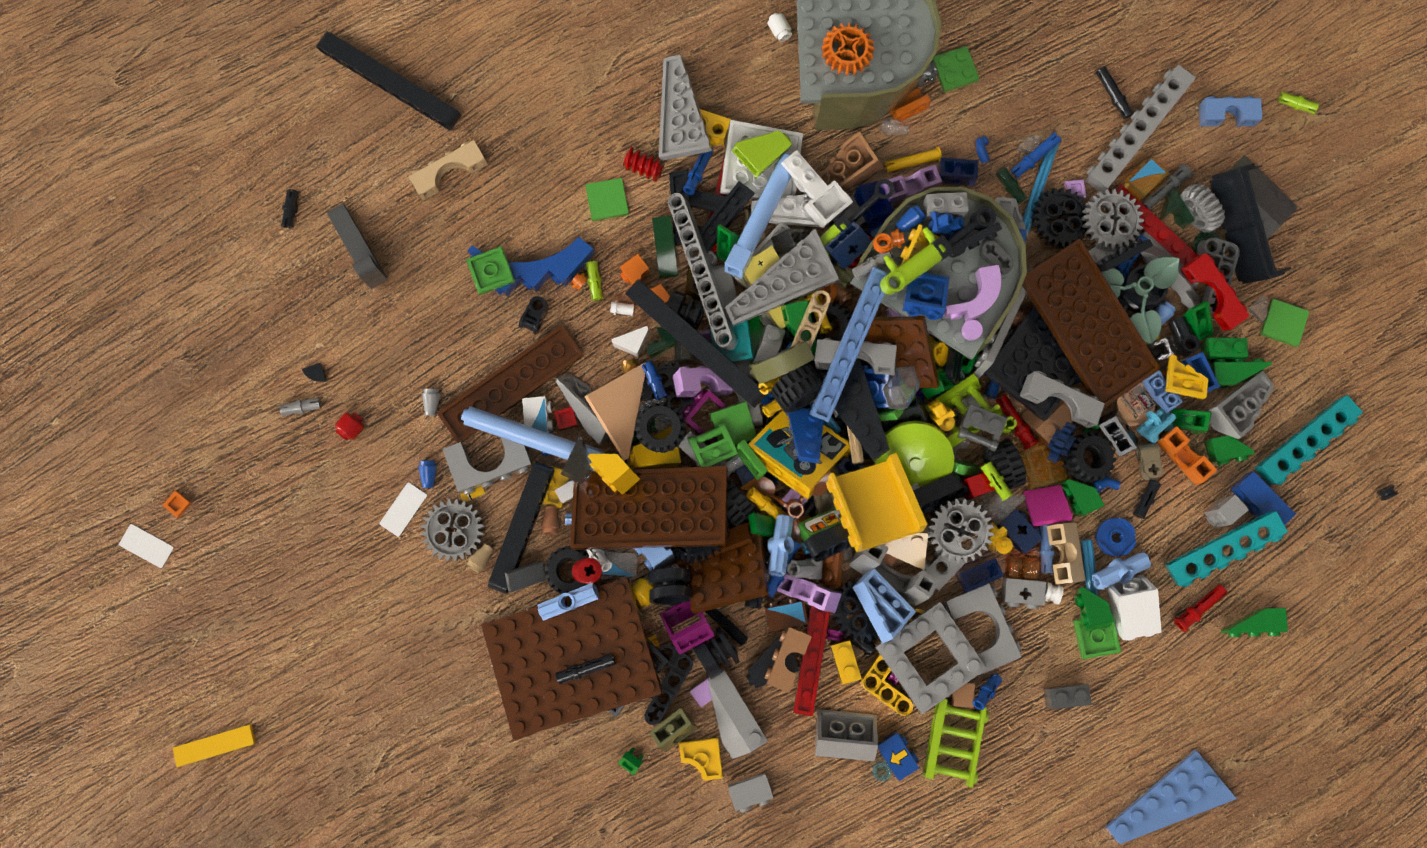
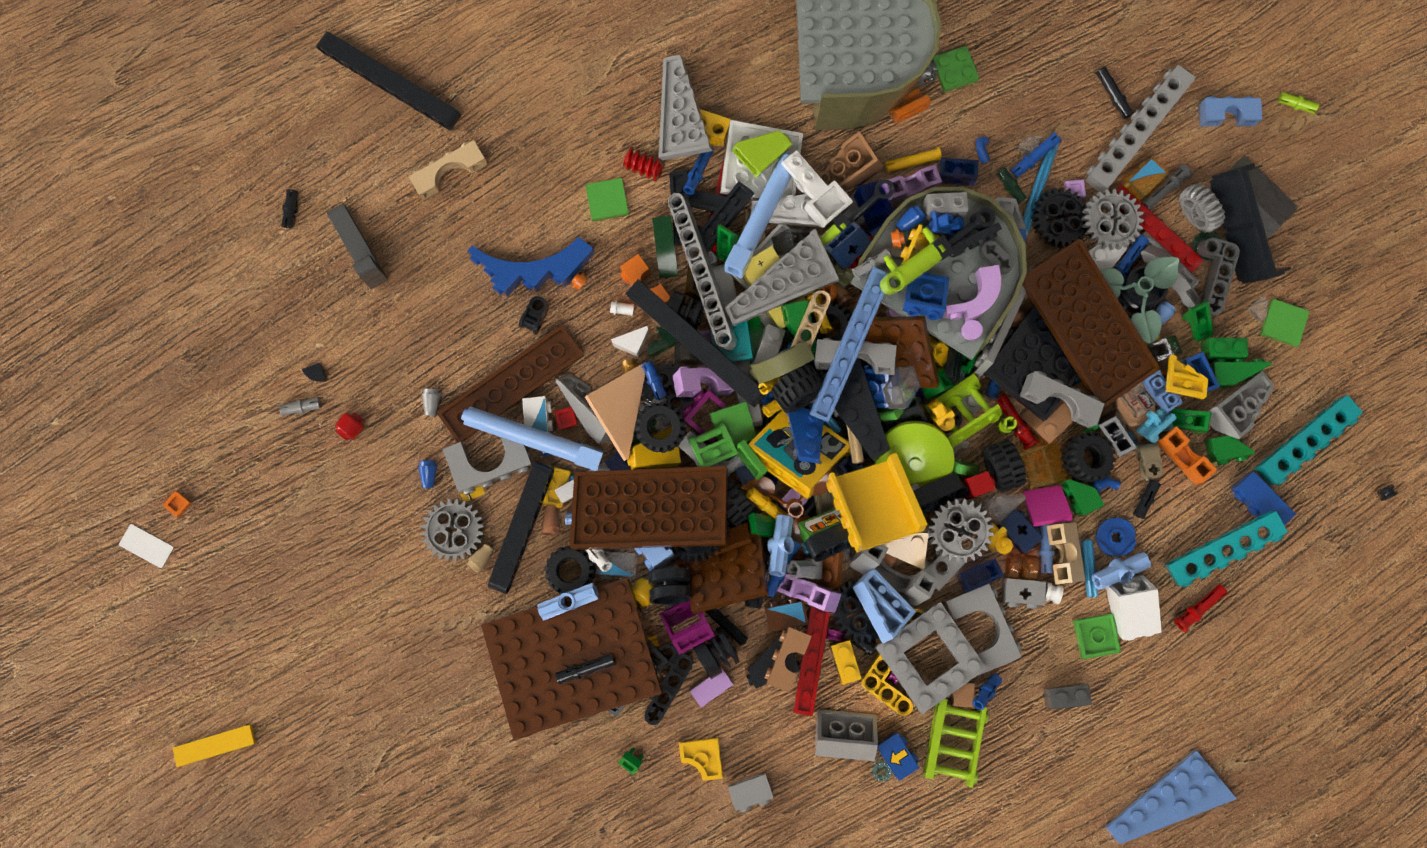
(403, 509): white sticker -> none
(490, 270): bright green tile -> none
(525, 576): dark grey tile -> none
(577, 465): clear smoke slope -> none
(593, 566): red piece -> none
(594, 280): lime pin -> none
(614, 471): yellow slope -> none
(673, 730): olive brick -> none
(735, 722): light grey wedge -> none
(779, 27): white brick -> none
(842, 36): orange gear -> none
(883, 238): orange plate -> none
(894, 127): clear cone -> none
(985, 421): dark grey plate -> none
(1003, 491): lime pin -> none
(1061, 442): dark blue gear -> none
(1094, 610): green slope -> none
(1123, 254): black wing -> none
(1174, 205): clear green slope -> none
(1184, 334): black piece -> none
(1225, 511): light grey brick -> none
(1229, 309): red arch -> none
(1260, 621): green slope -> none

